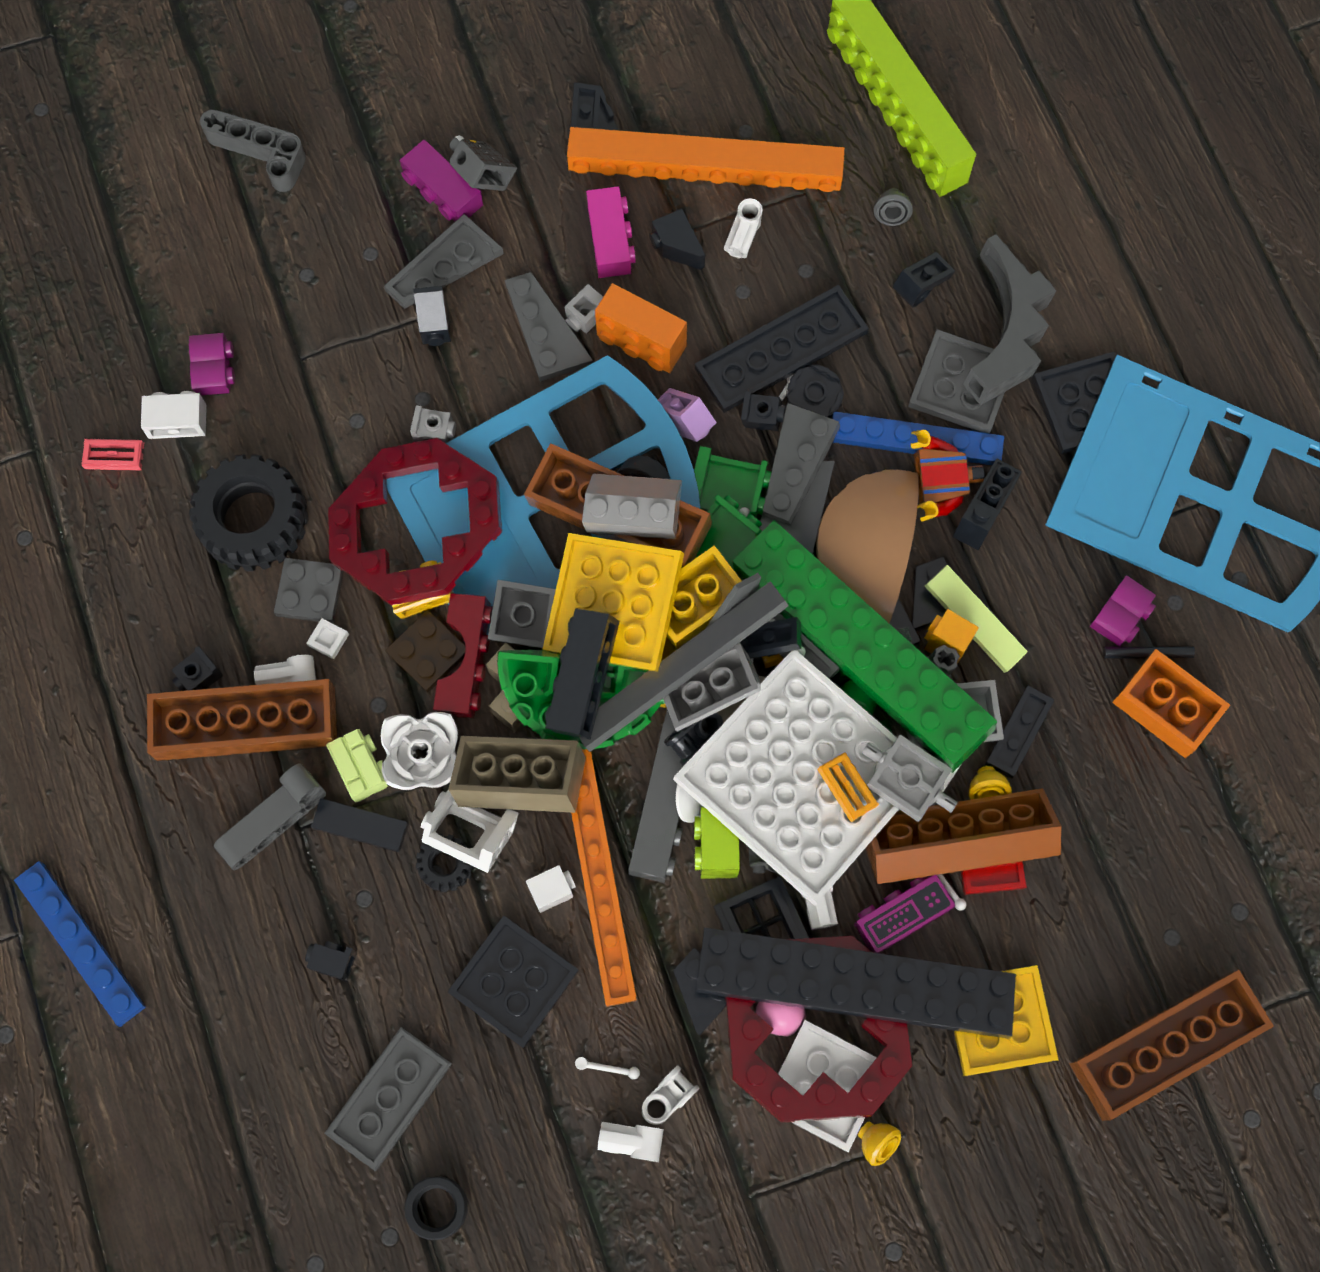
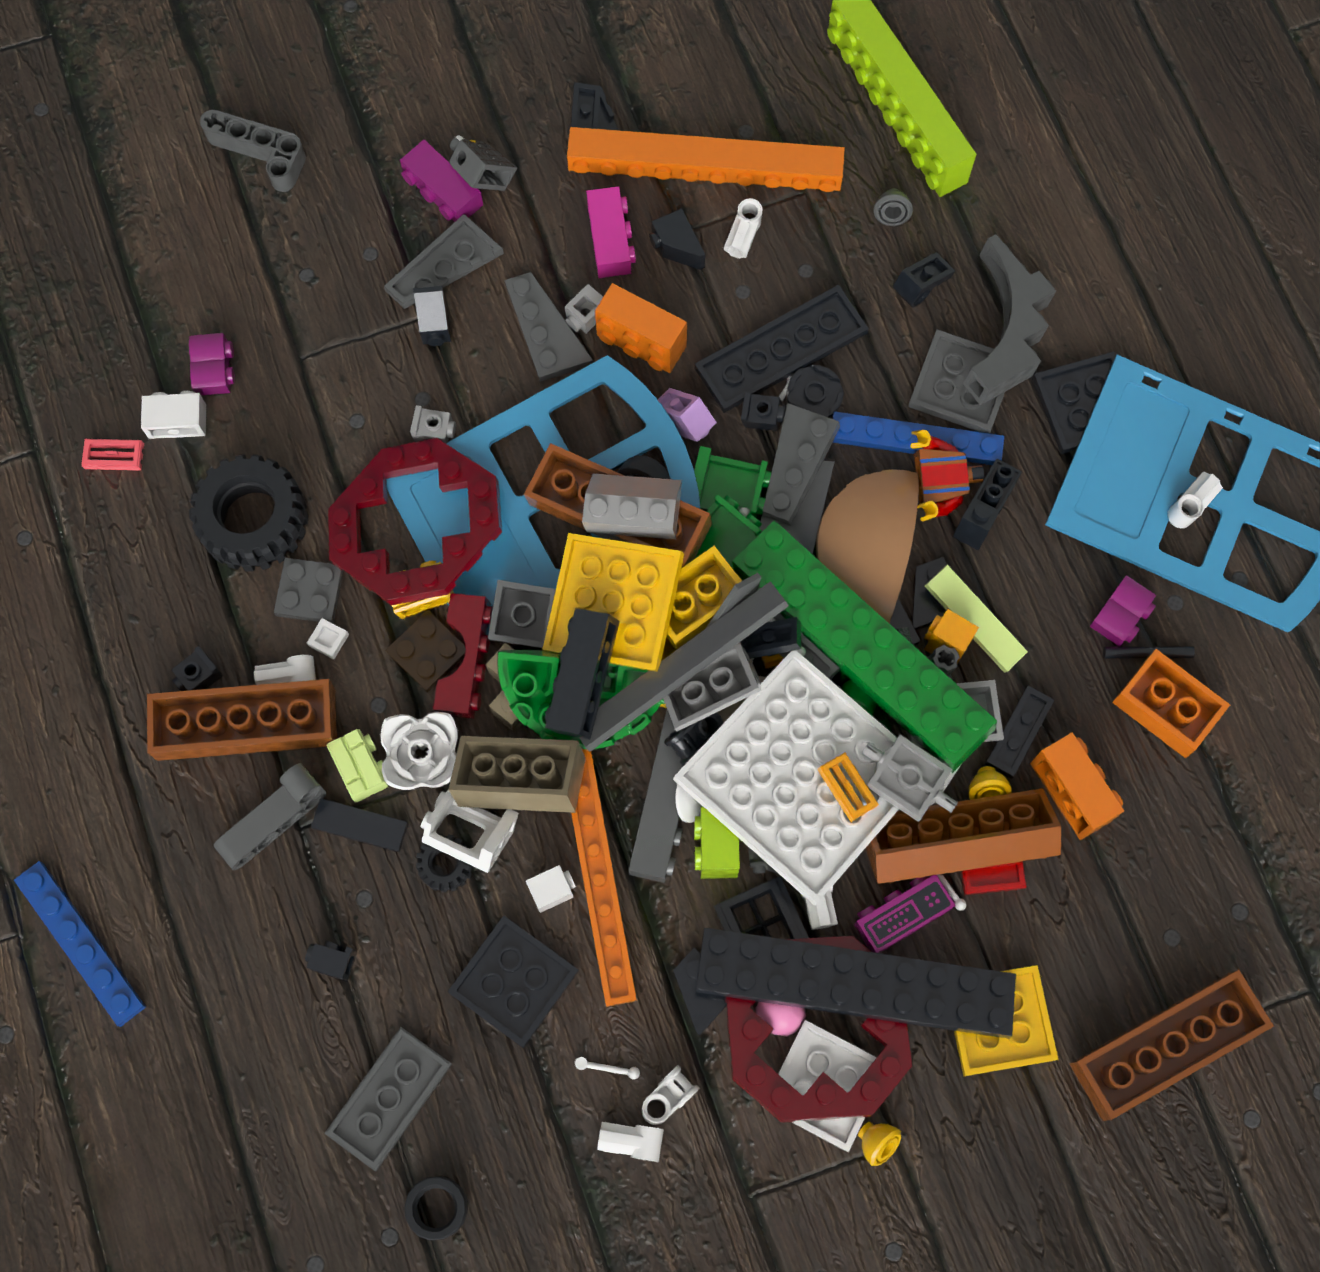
(1077, 785): none -> orange brick
(1195, 500): none -> white piece

